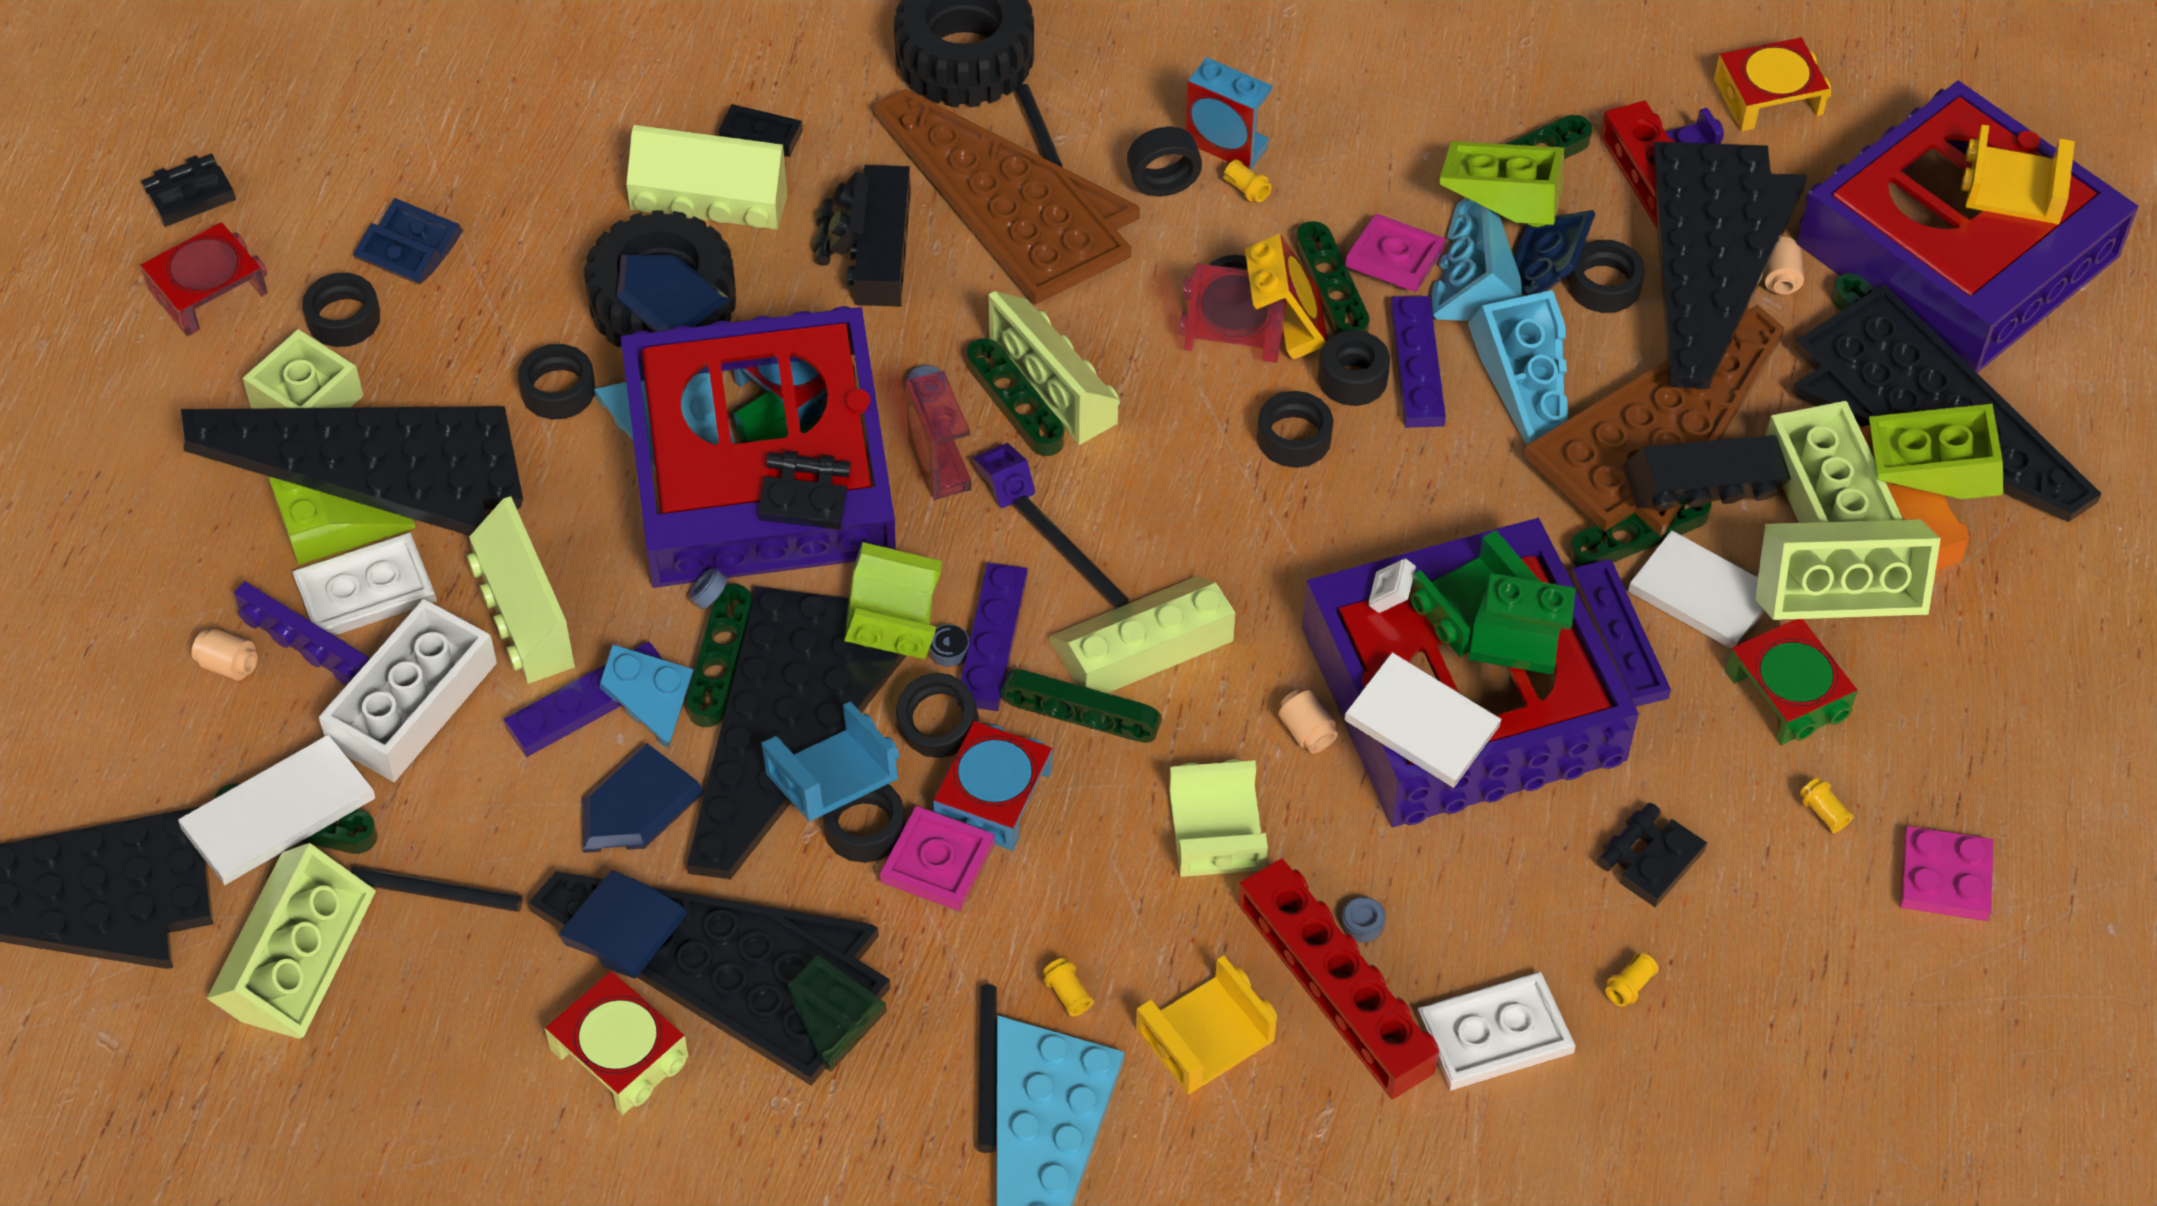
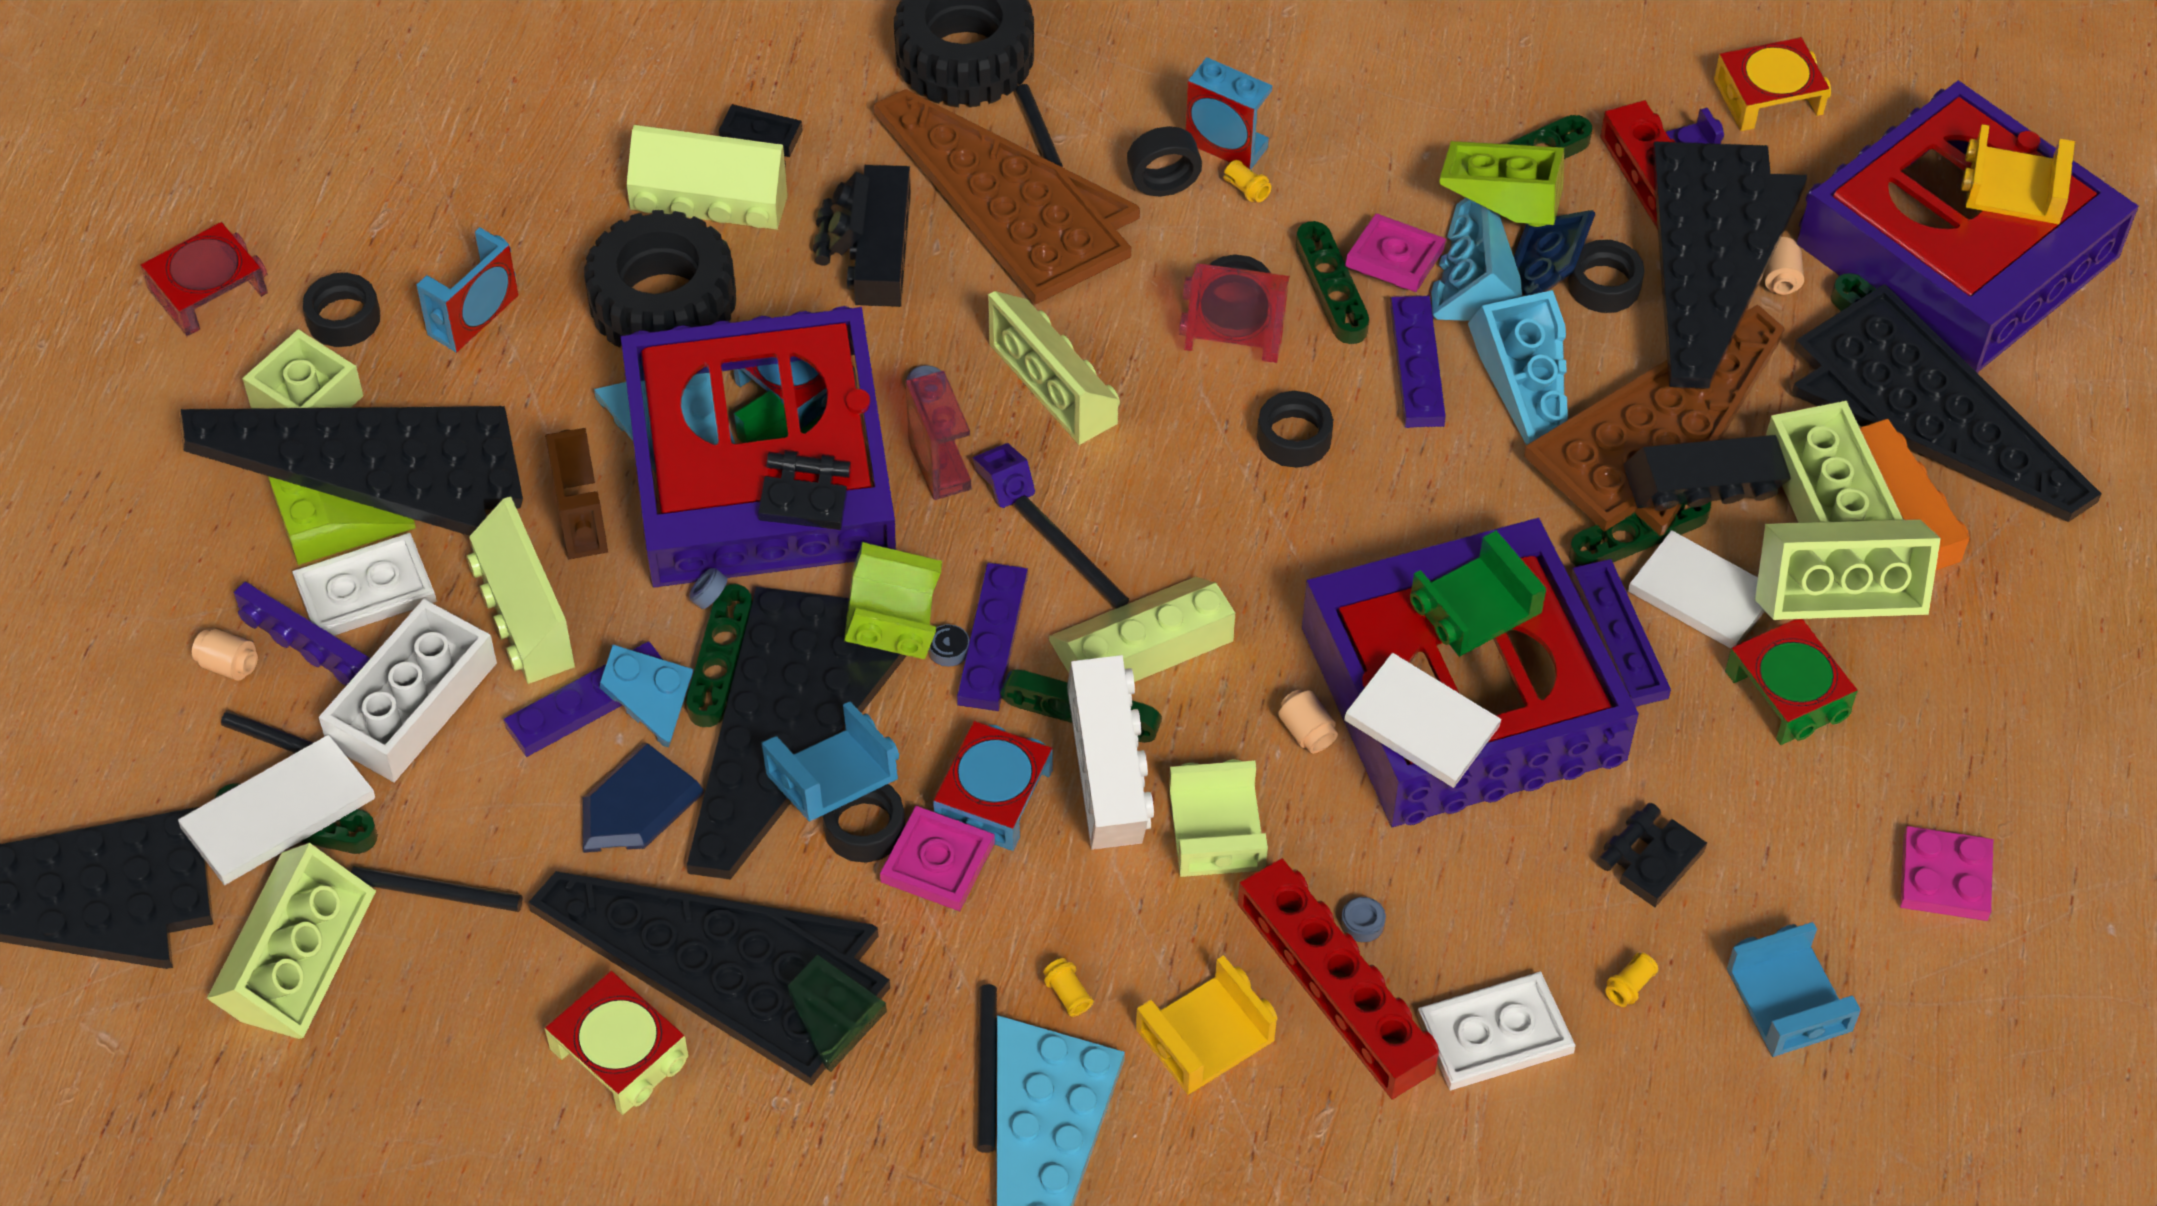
(188, 189): black plate -> none
(264, 732): none -> black bar
(408, 241): dark blue slope -> none
(464, 310): none -> dark azure panel
(556, 358): black tyre -> none
(579, 513): none -> reddish brown panel
(623, 924): dark blue slope -> none
(666, 291): dark blue tile -> none
(921, 689): black tyre -> none
(1009, 399): dark green beam -> none
(1108, 753): none -> white brick
(1278, 275): yellow panel -> none
(1353, 386): black tyre -> none
(1392, 585): white tile -> none
(1520, 623): green panel -> none
(1789, 990): none -> dark azure panel
(1826, 805): yellow pin -> none
(1940, 451): lime slope -> none

